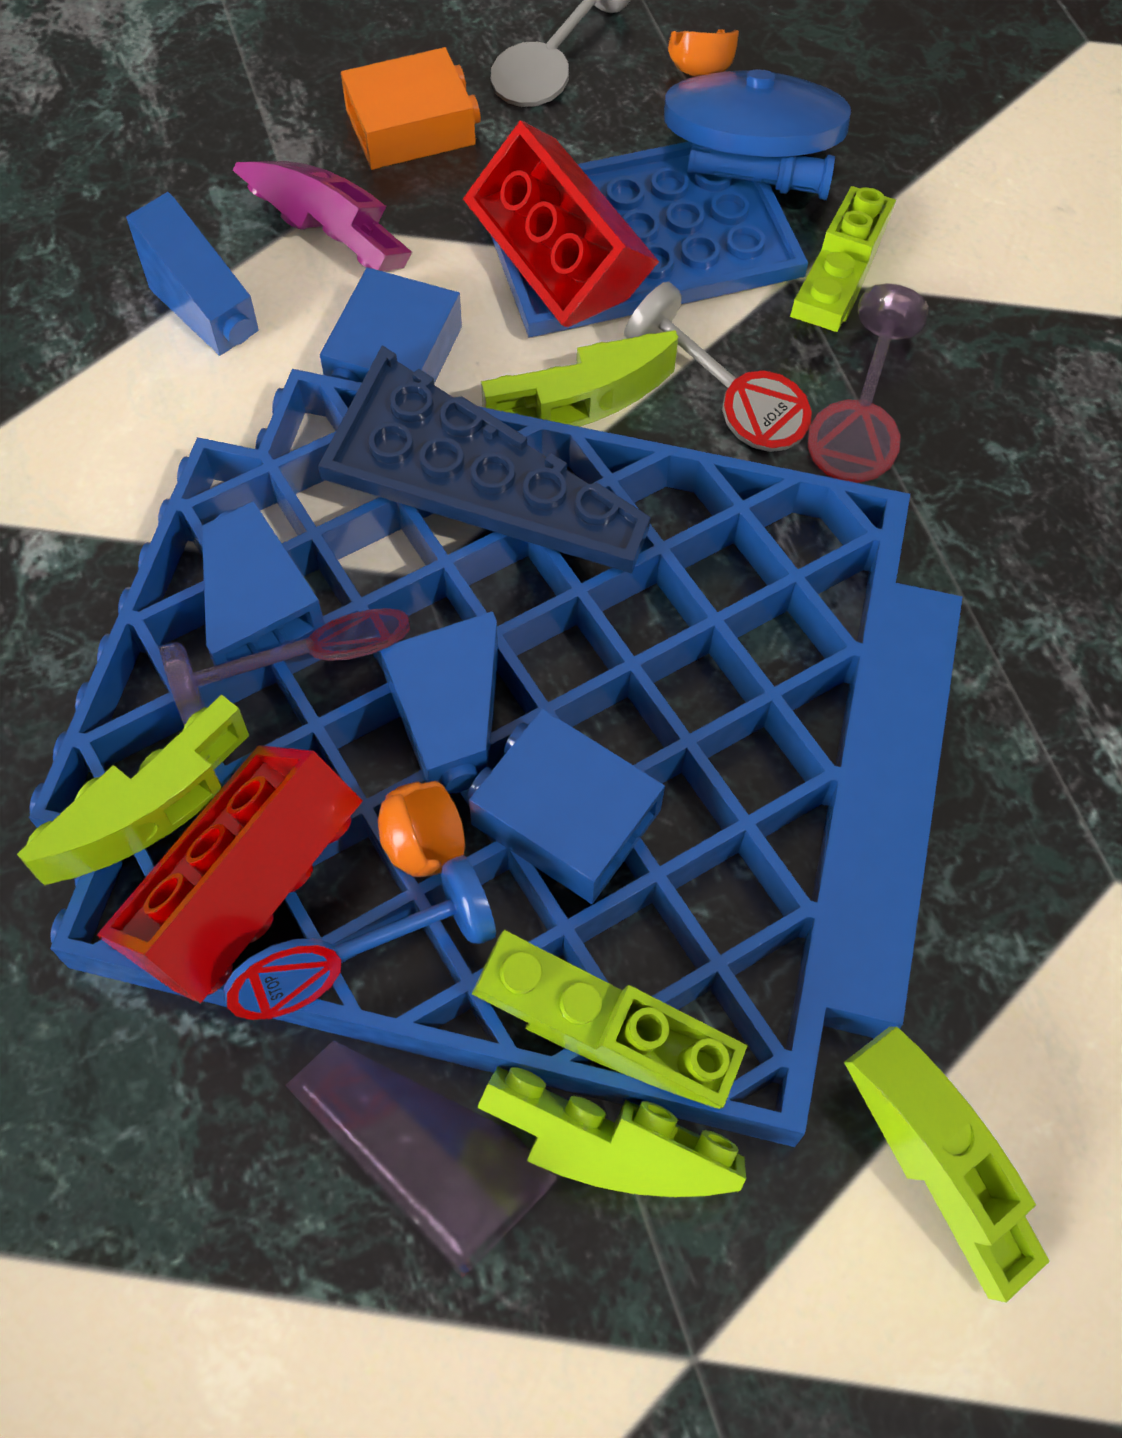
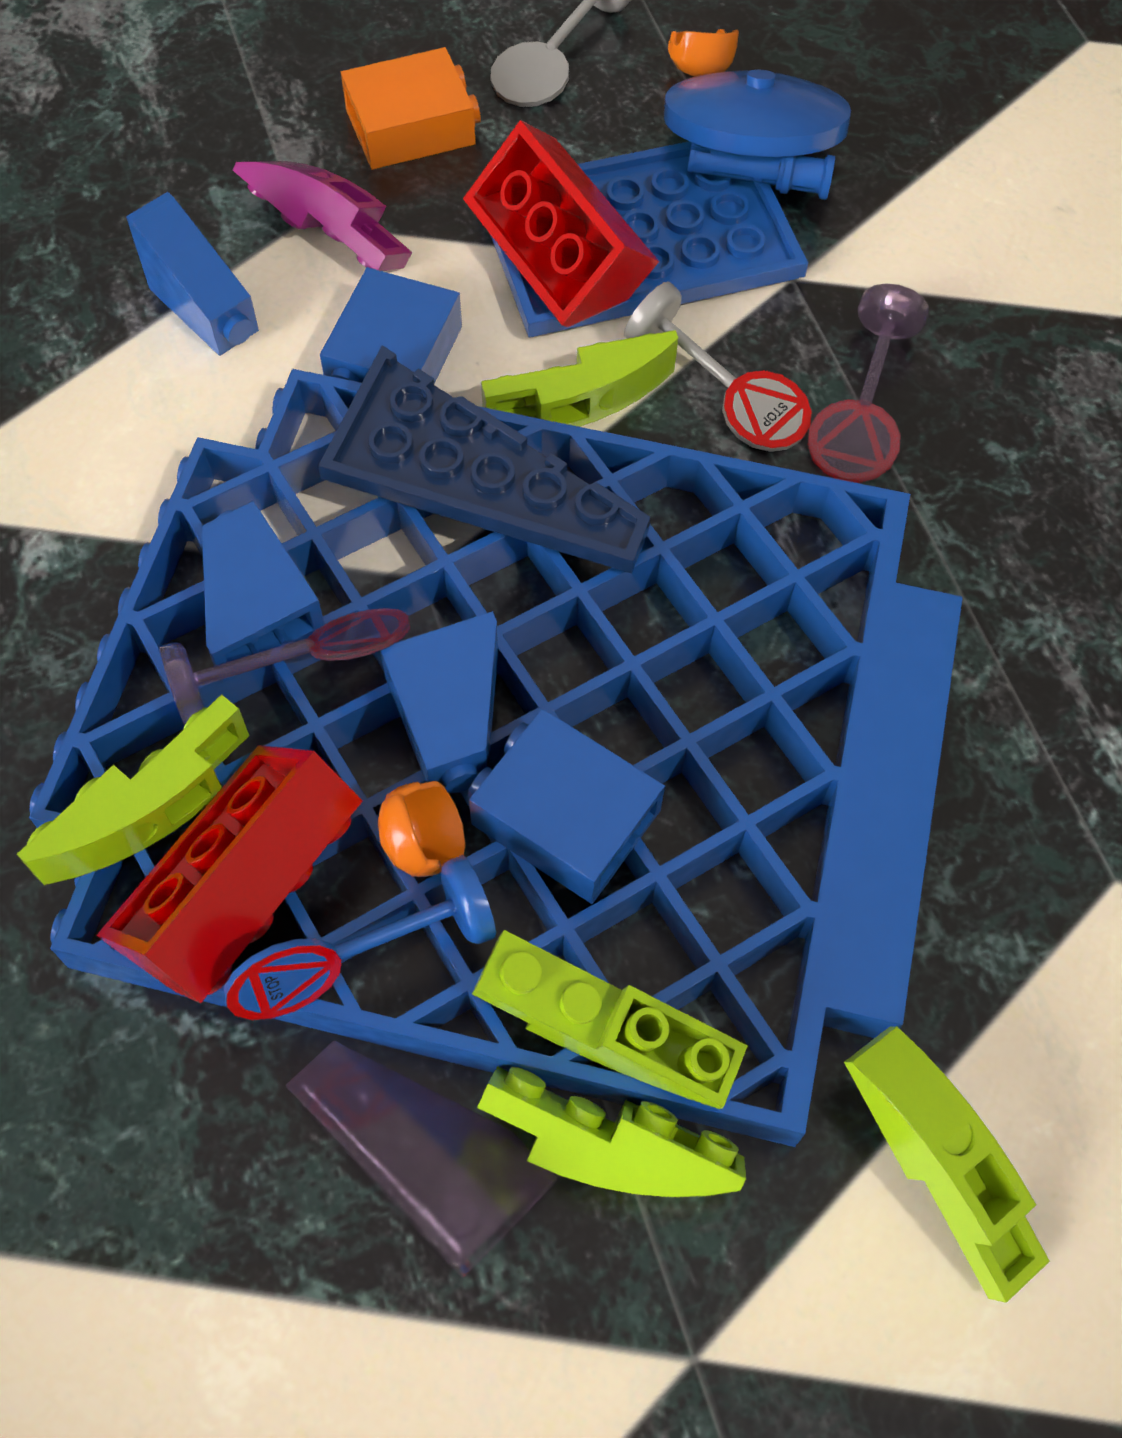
(844, 259): lime slope -> none

